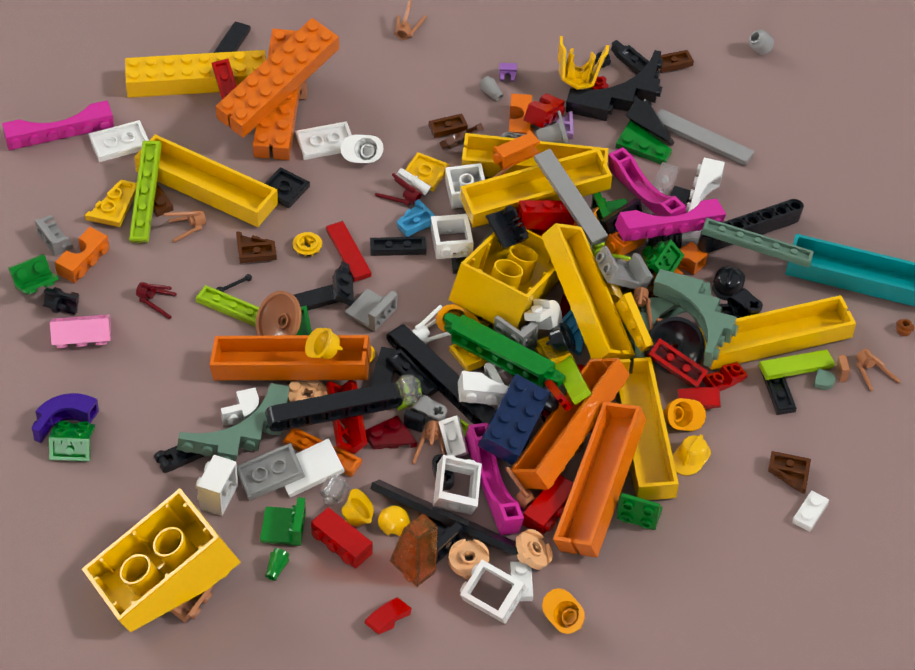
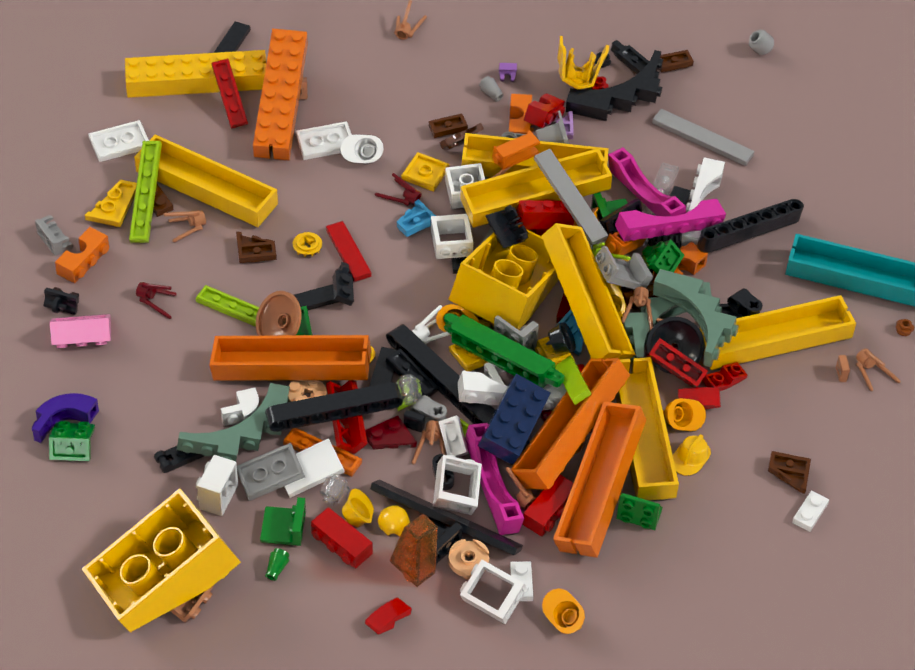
(23, 133): dark pink arch -> none
(32, 274): green bracket -> none
(248, 277): black hinge -> none
(277, 77): orange piece -> none
(288, 186): black plate -> none
(322, 344): yellow piece -> none
(373, 309): light grey bracket -> none
(397, 246): black tile -> none
(414, 181): white axle -> none
(533, 549): light nougat plate -> none
(545, 313): white brick -> none
(551, 404): black hinge -> none
(558, 394): red tile -> none
(633, 321): yellow wing -> none
(643, 144): green wing -> none
(645, 116): black slope -> none
(728, 282): black piece -> none
(757, 242): sand green tile -> none
(780, 395): black tile -> none
(796, 364): lime tile -> none
(824, 380): sand green tile -> none

